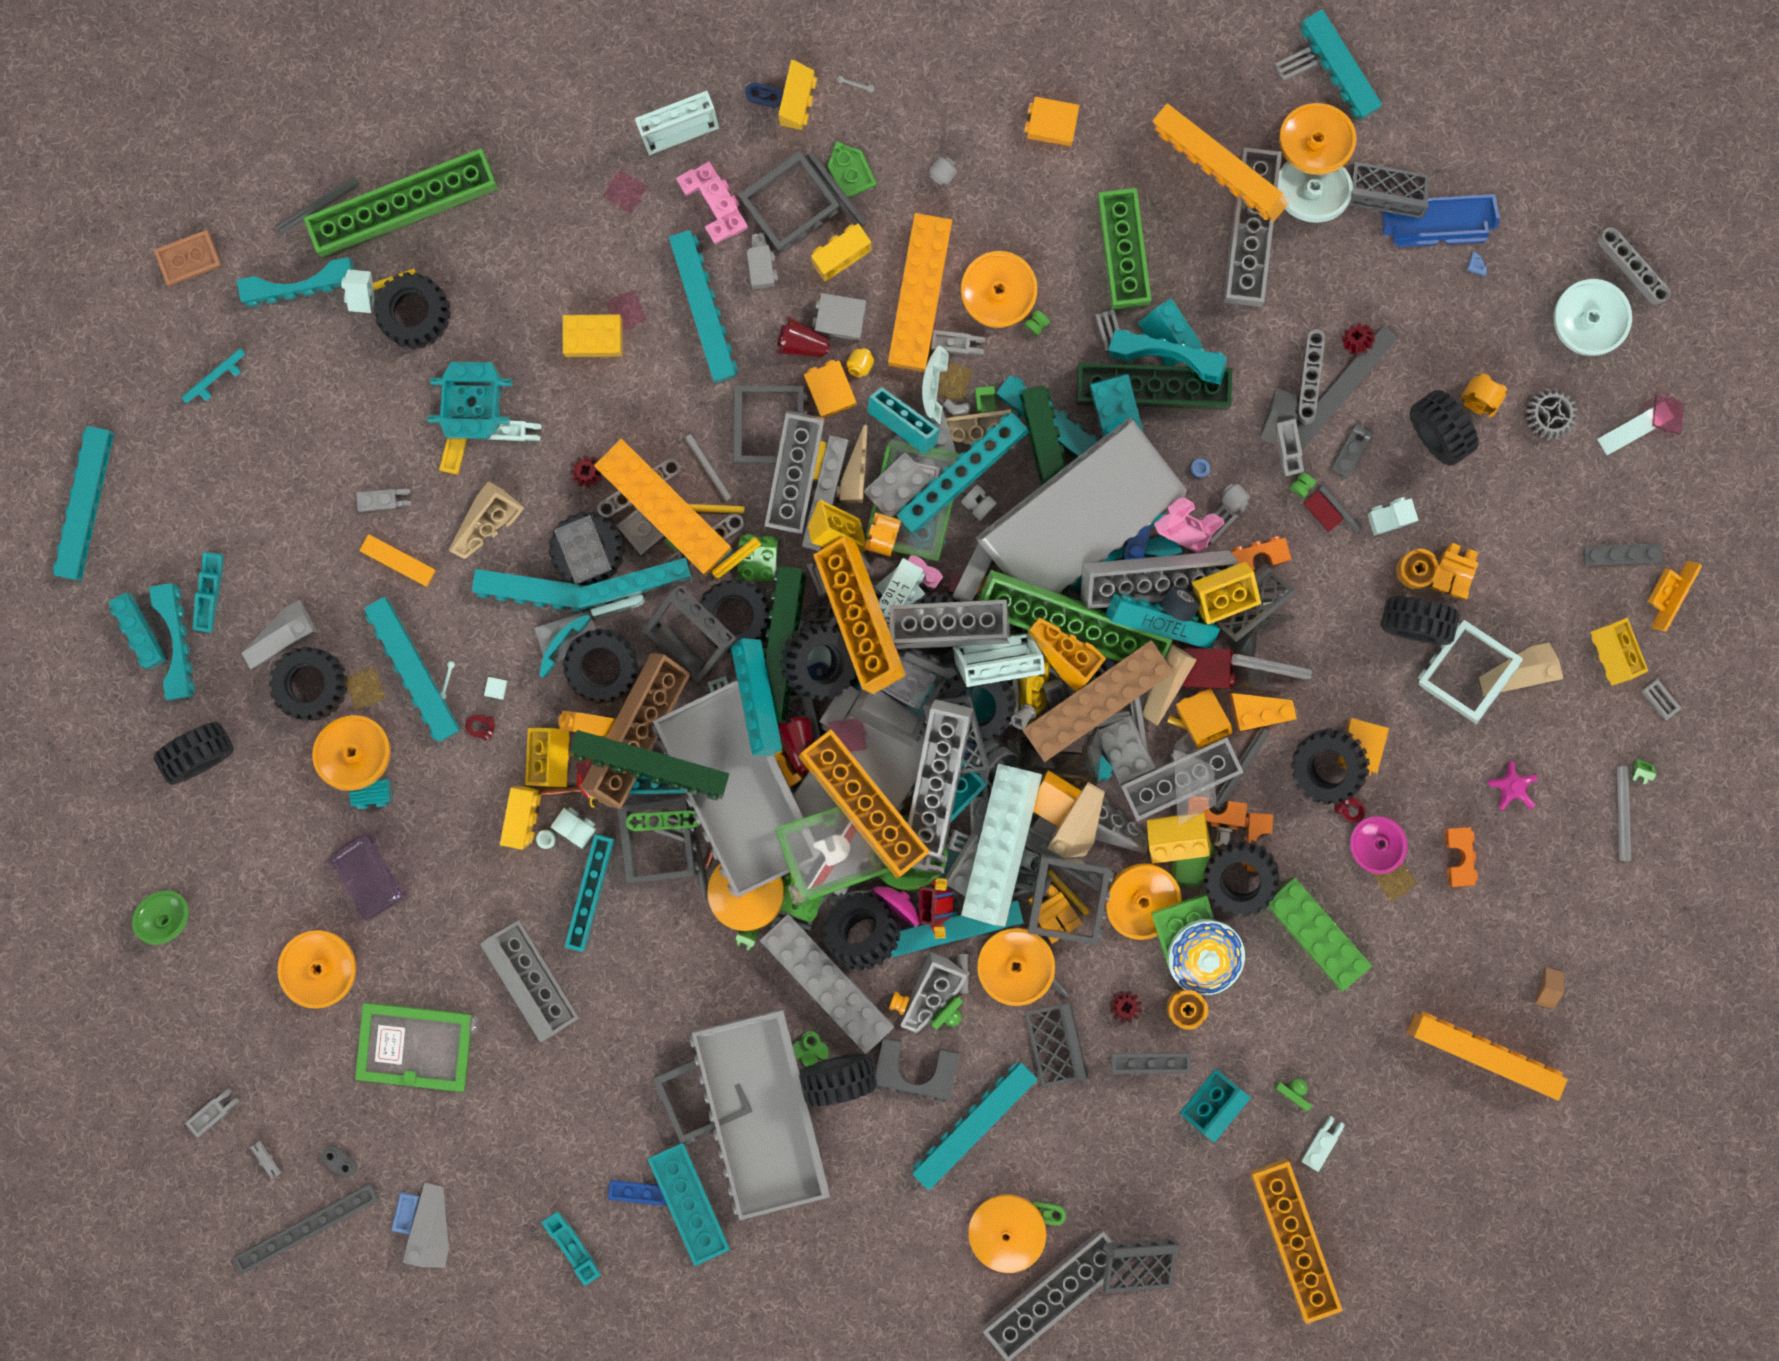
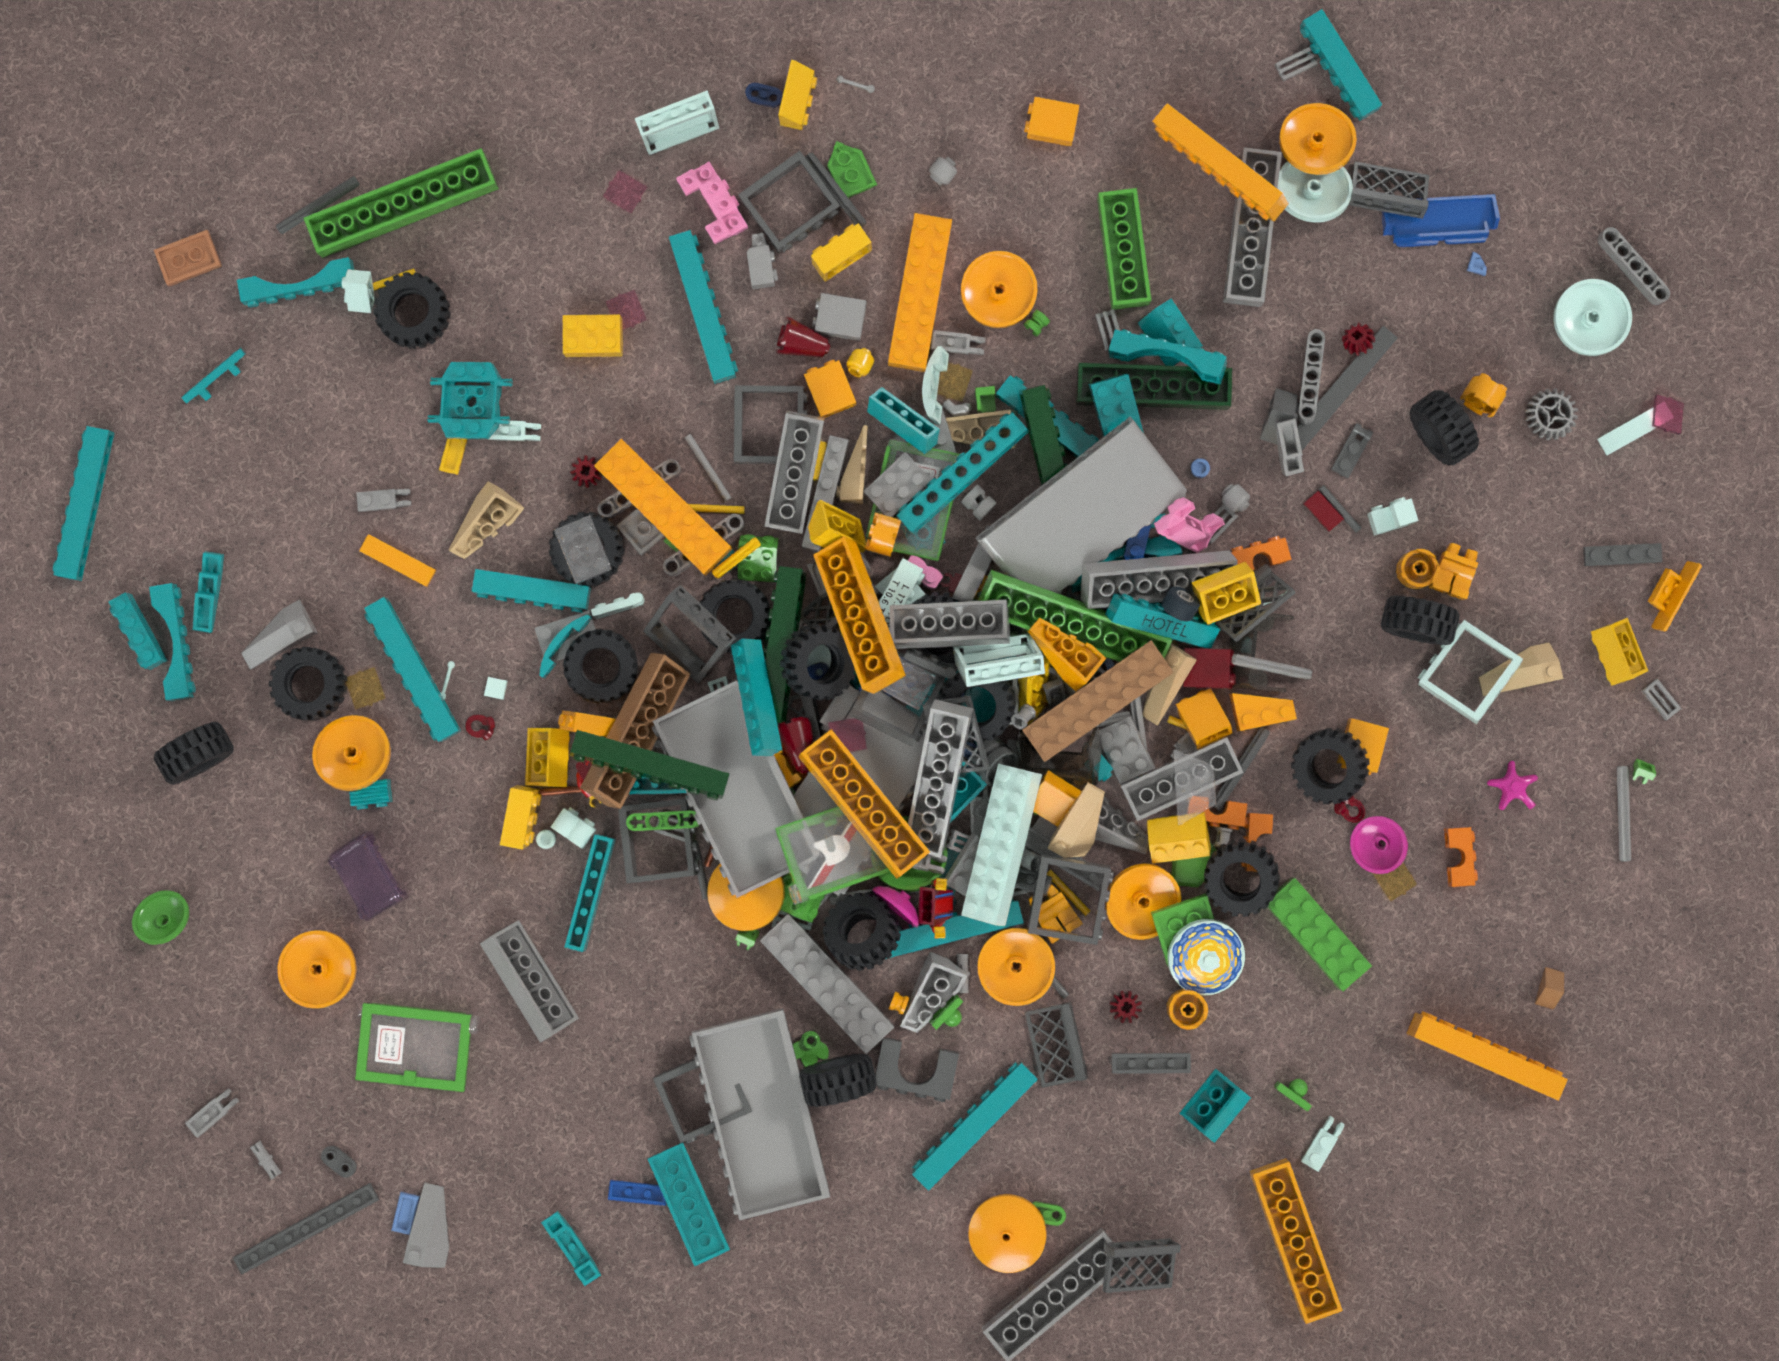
(633, 583): teal brick -> none
(1302, 485): bright green wheel -> none

